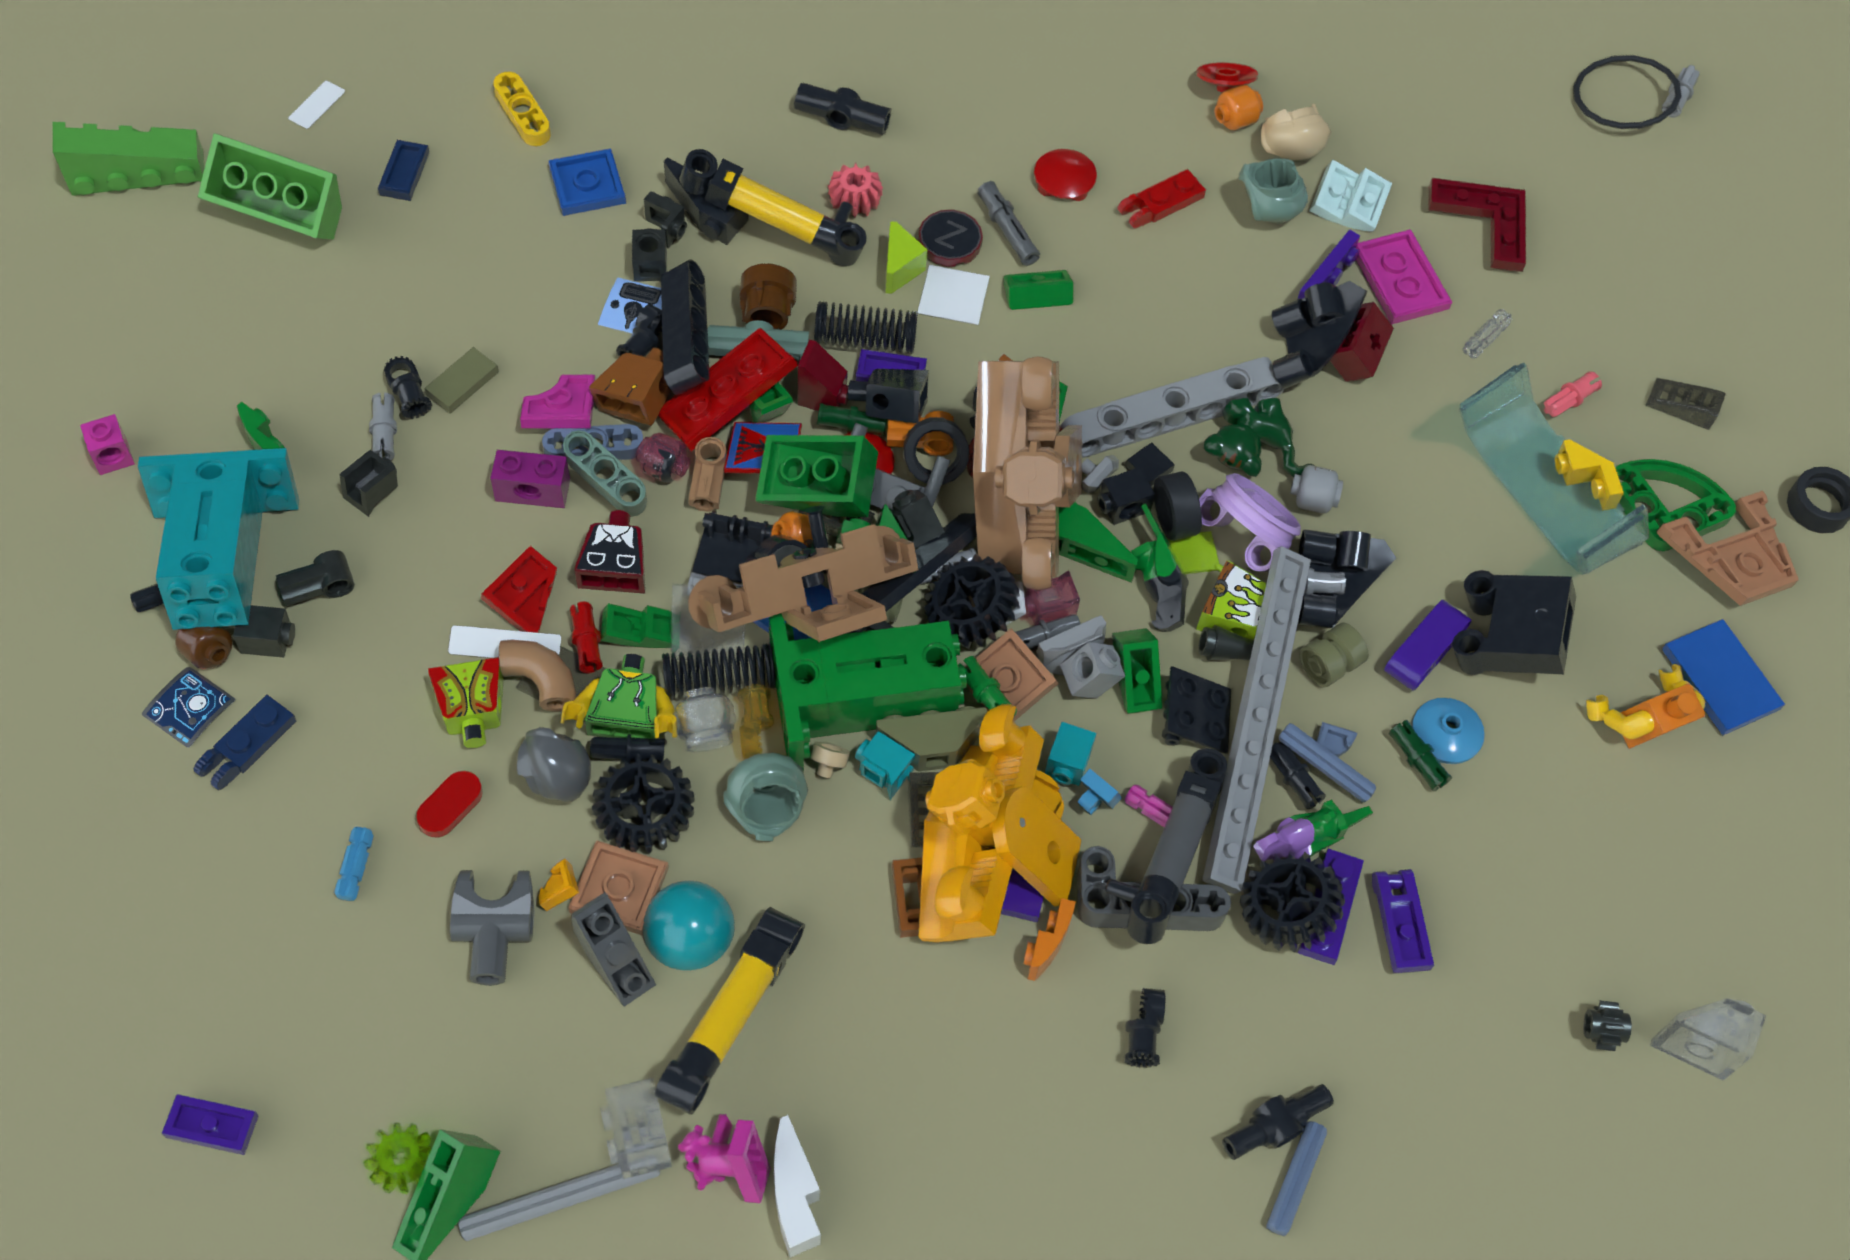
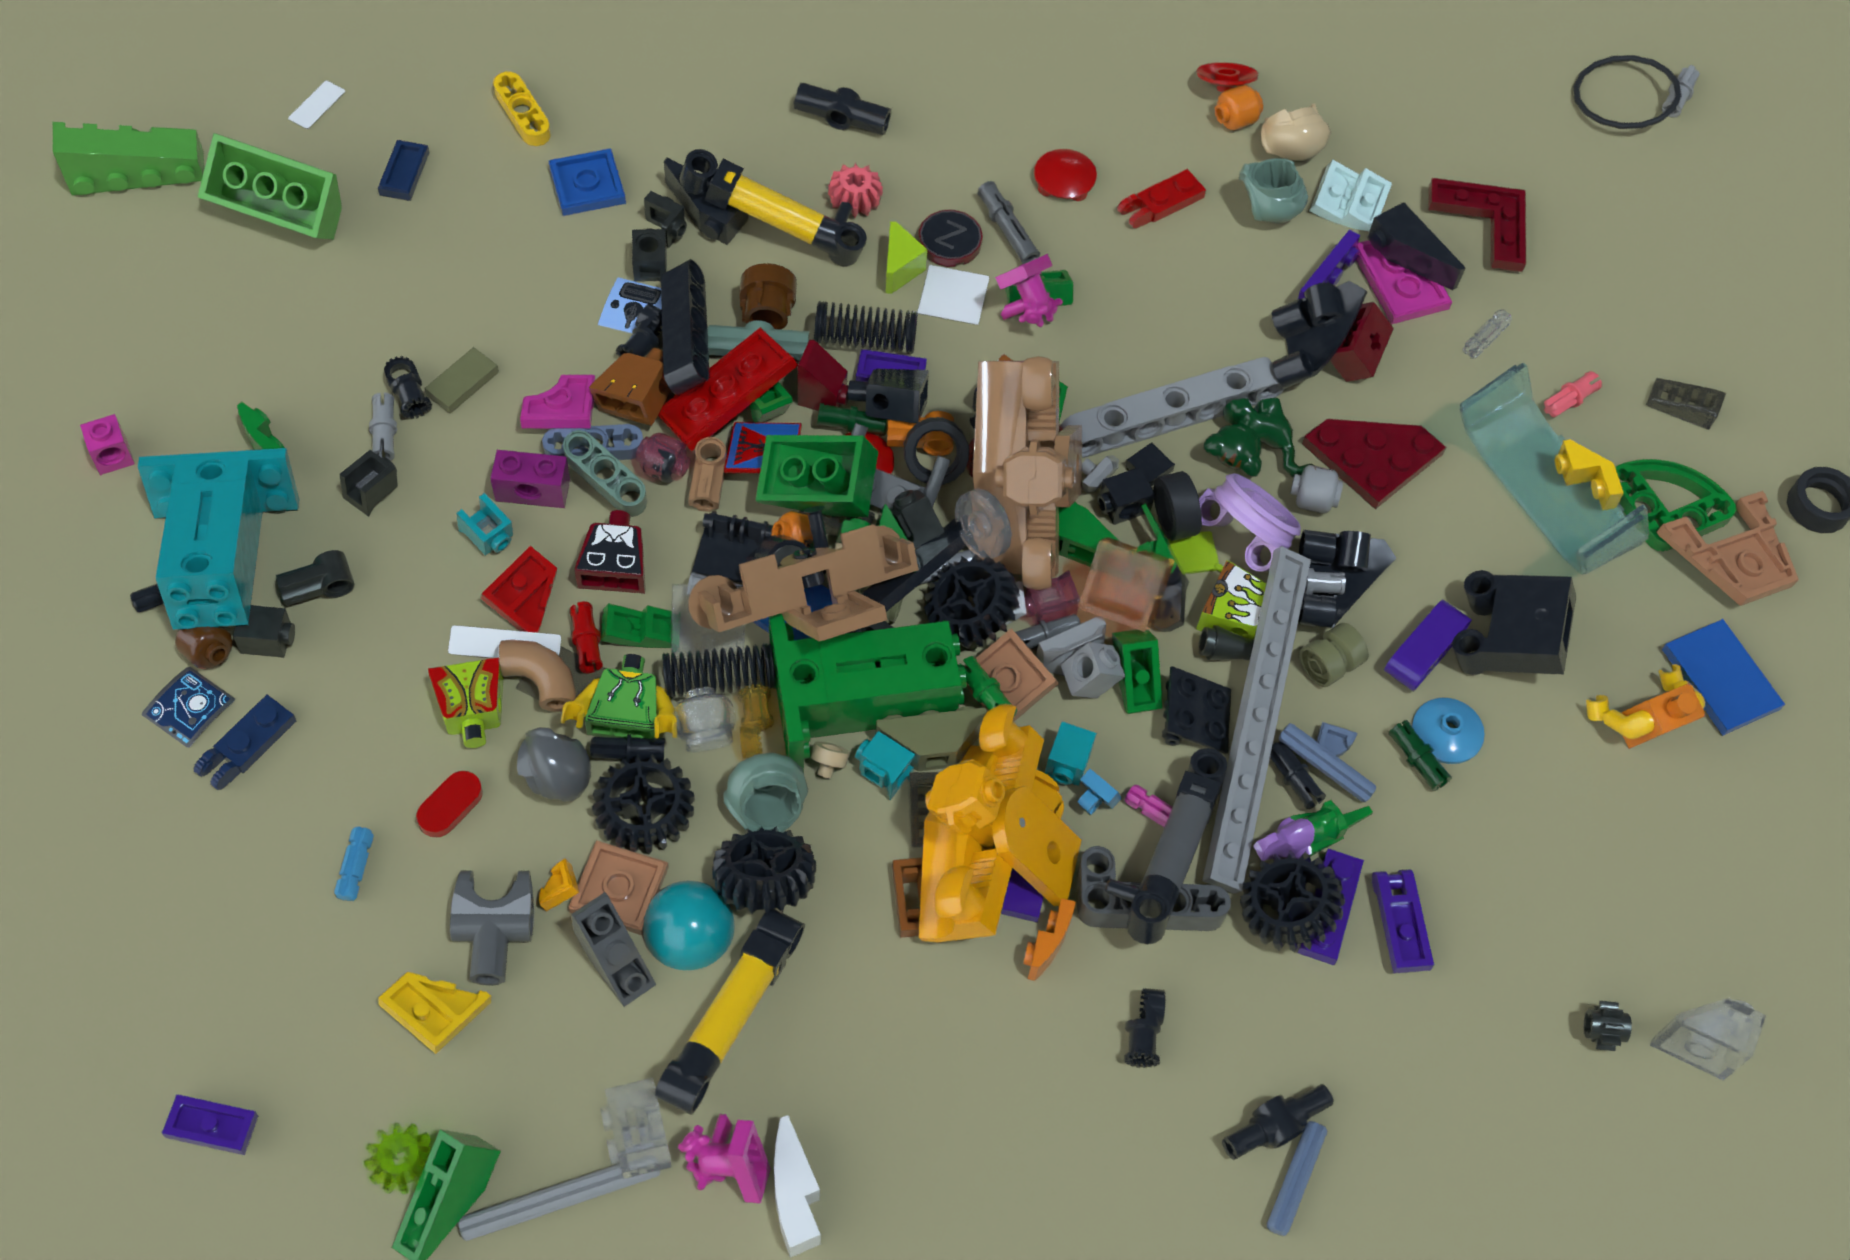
(432, 1008): none -> yellow wing
(486, 528): none -> teal window
(764, 870): none -> black gear
(983, 523): none -> clear tile
(1034, 298): none -> dark pink piece
(1125, 584): none -> clear orange piece
(1374, 455): none -> dark red plate
(1412, 245): none -> black slope

